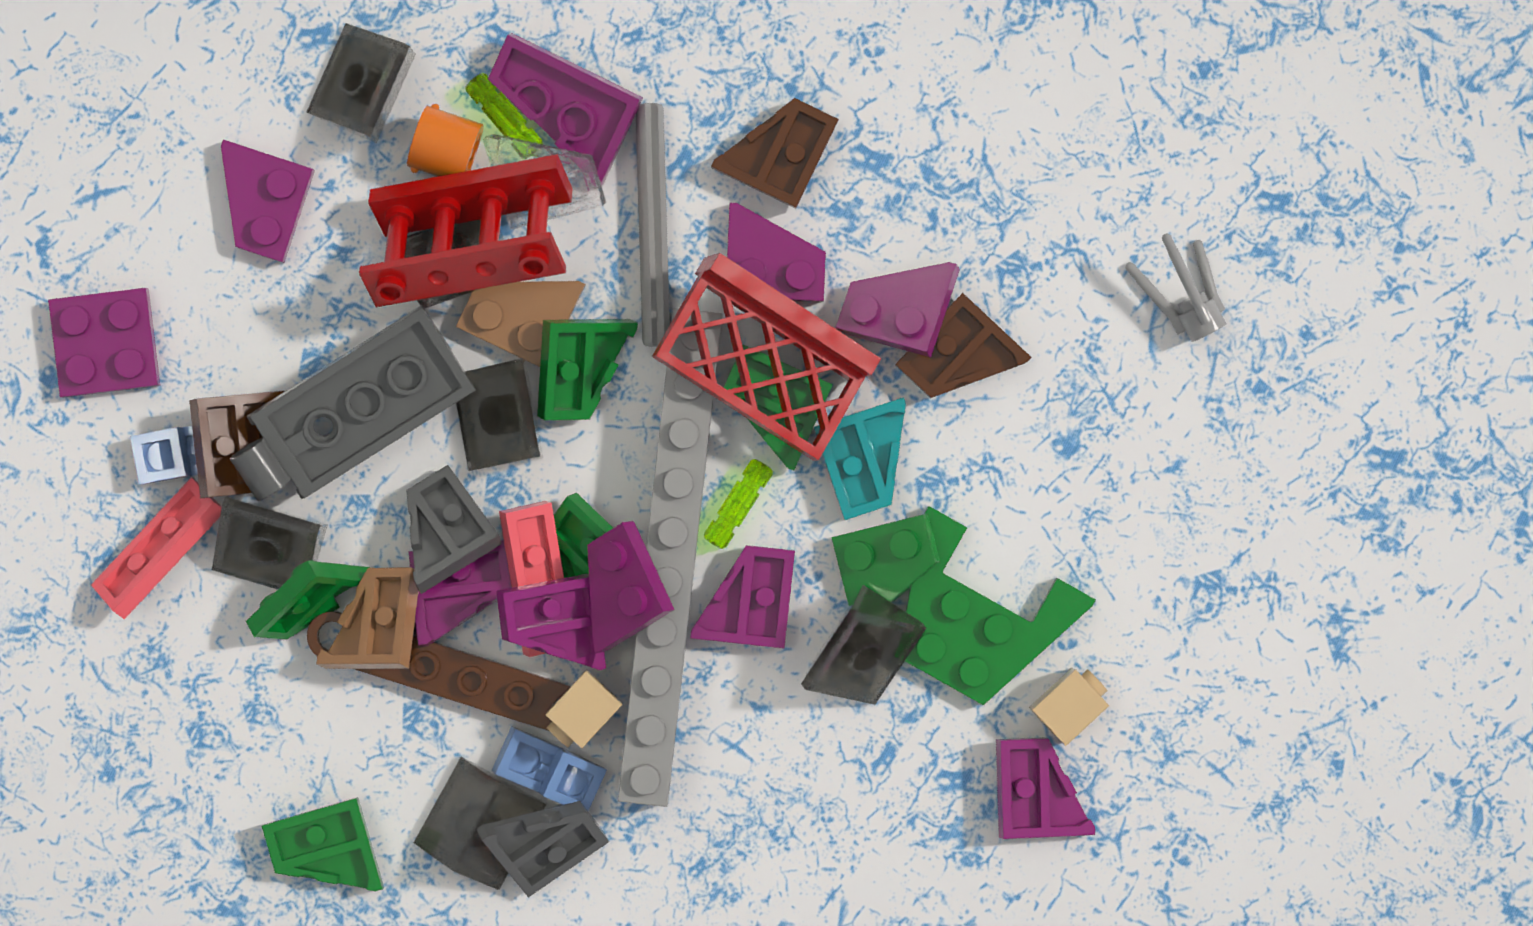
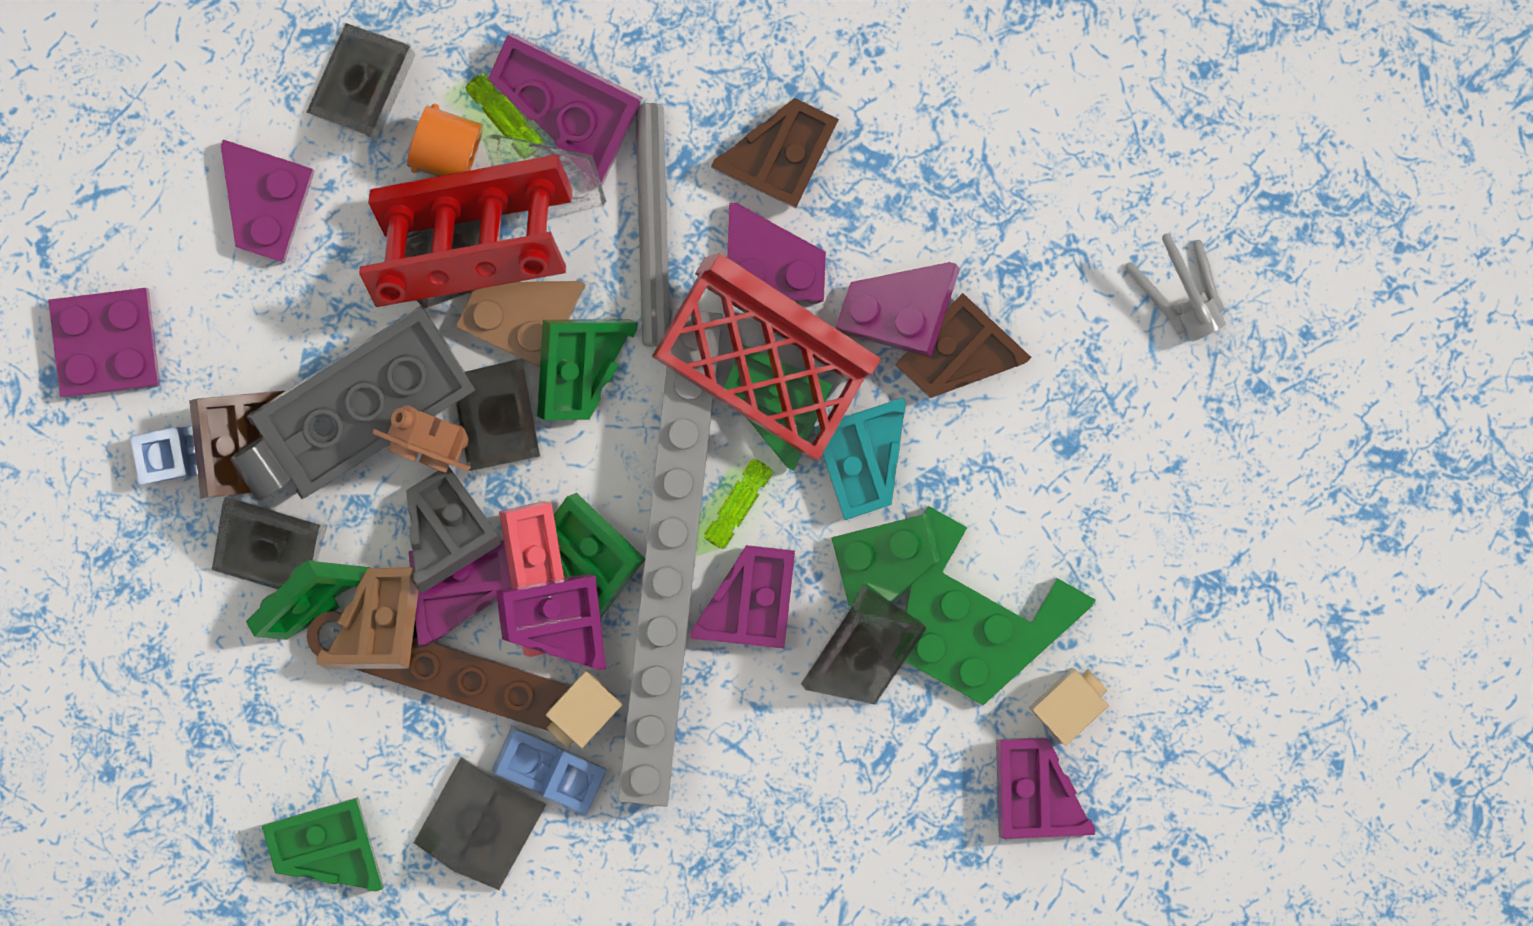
(157, 549): coral plate -> none
(422, 433): none -> nougat hinge
(543, 843): dark grey wing -> none
(623, 587): magenta wing -> none

